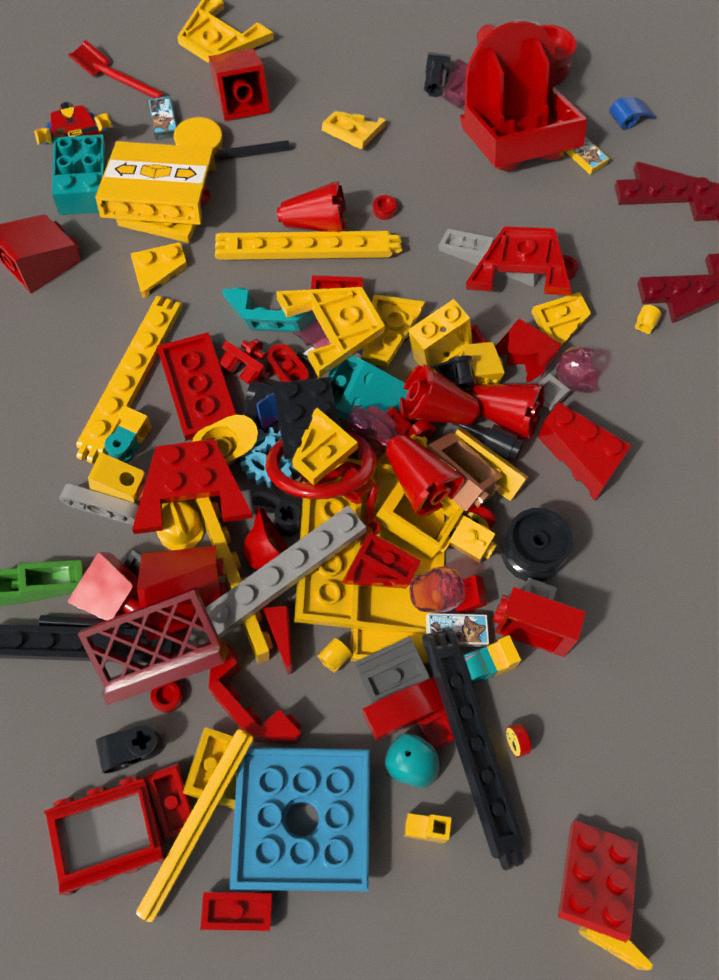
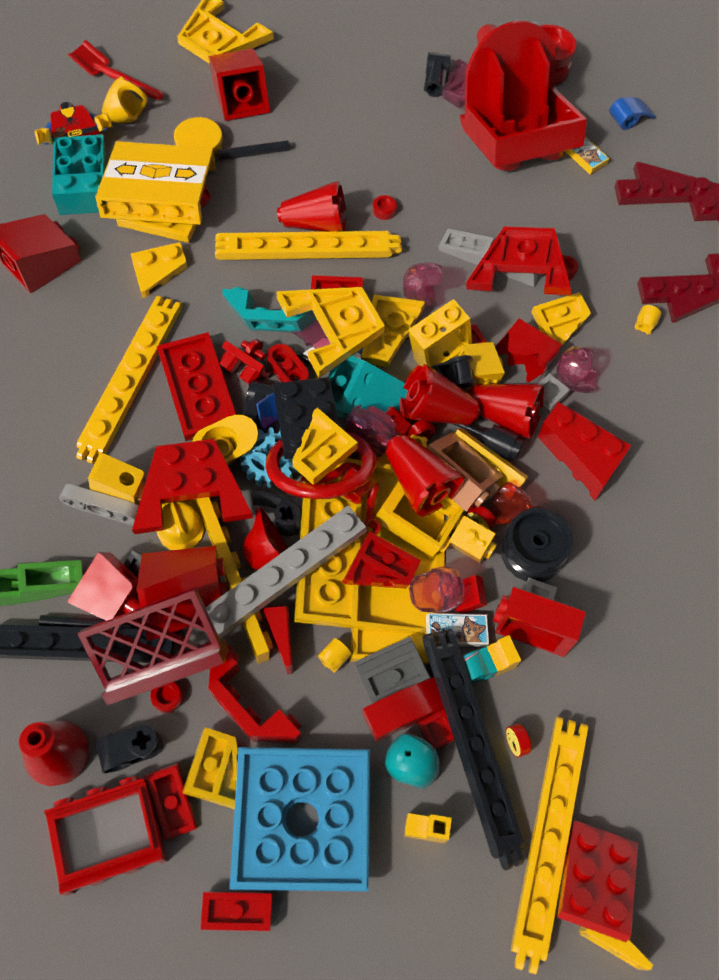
(53, 751): none -> red cone
(122, 104): none -> yellow piece
(128, 435): leg -> none
(162, 117): tile -> none
(194, 826): yellow axle -> none
(352, 128): yellow wing -> none
(419, 280): none -> clear pink helmet
(510, 502): none -> clear red piece
(548, 845): none -> yellow hinge

